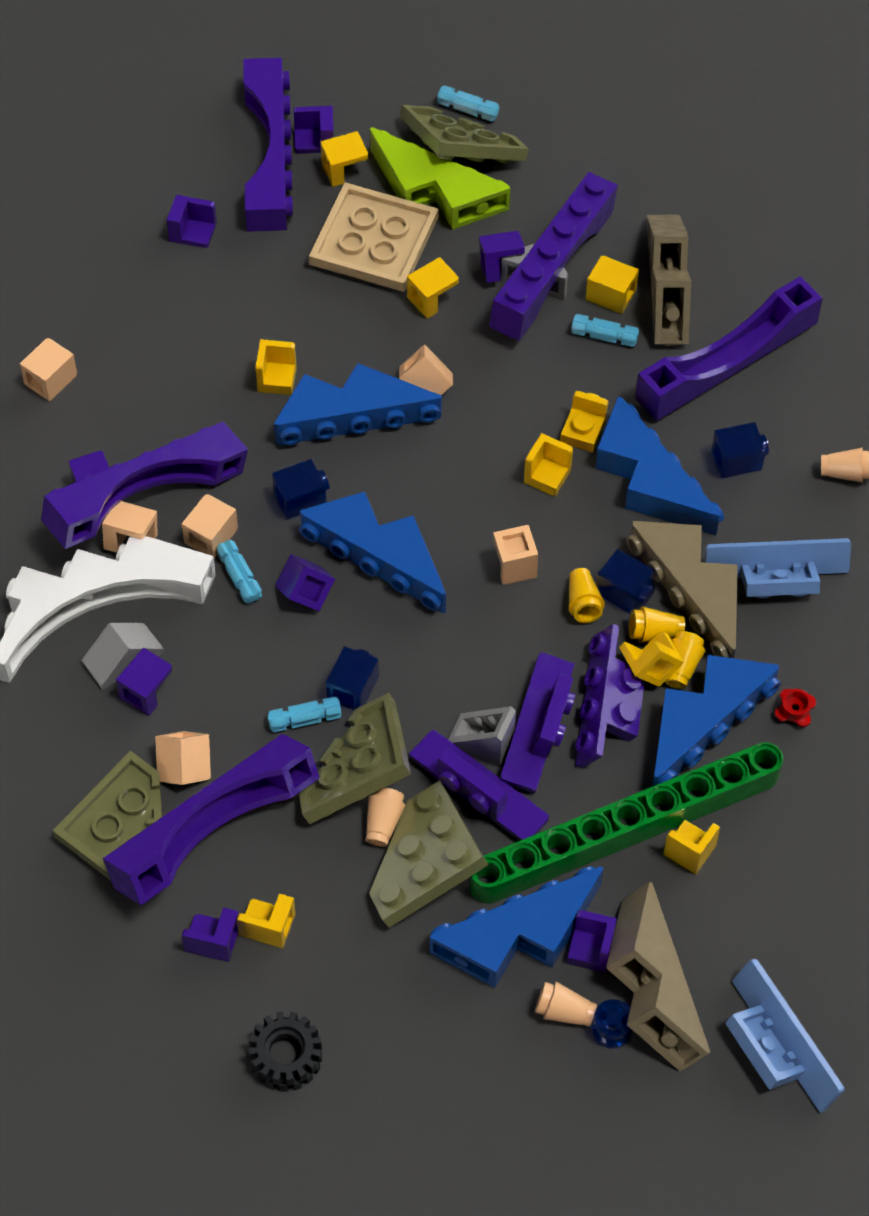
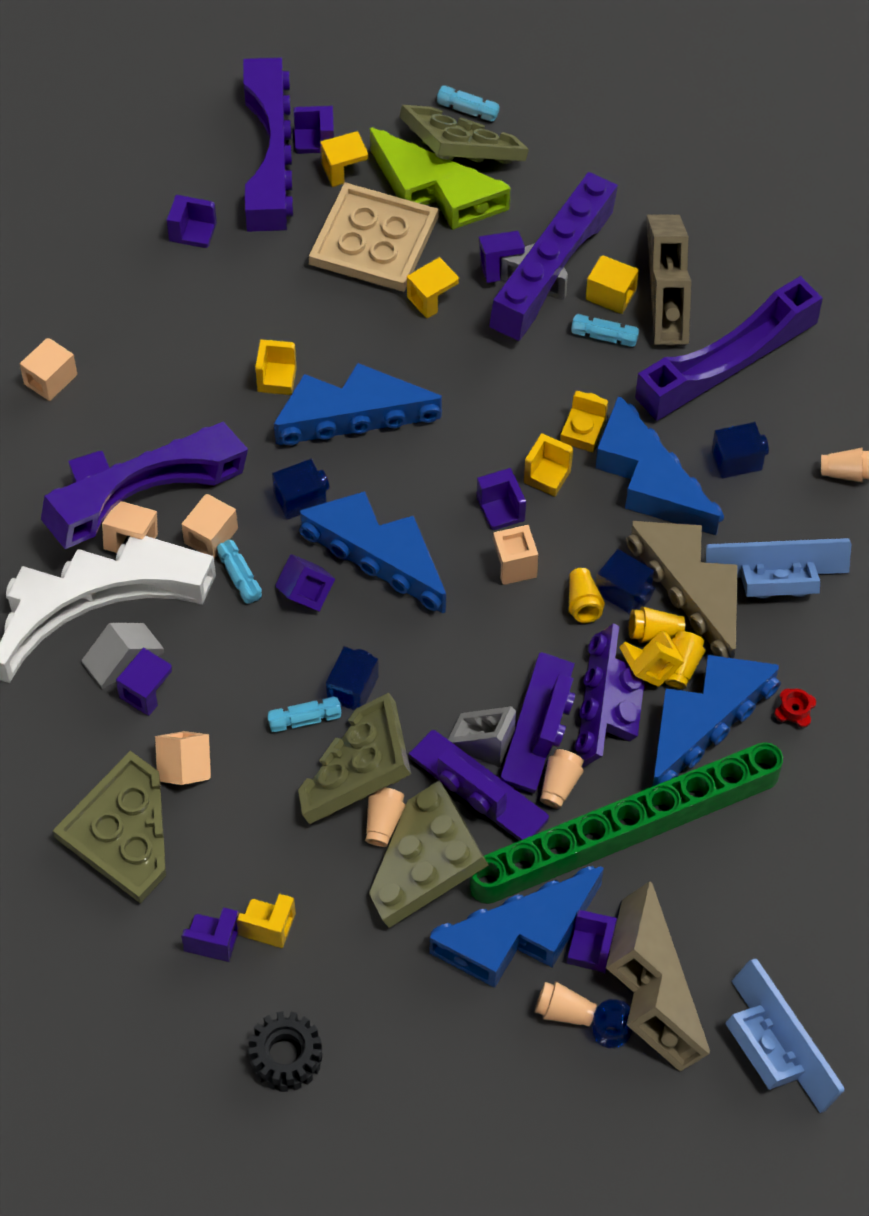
(153, 856): dark purple arch -> none
(426, 371): light nougat panel -> none
(501, 499): none -> dark purple panel
(560, 777): none -> light nougat cone
(691, 845): yellow panel -> none

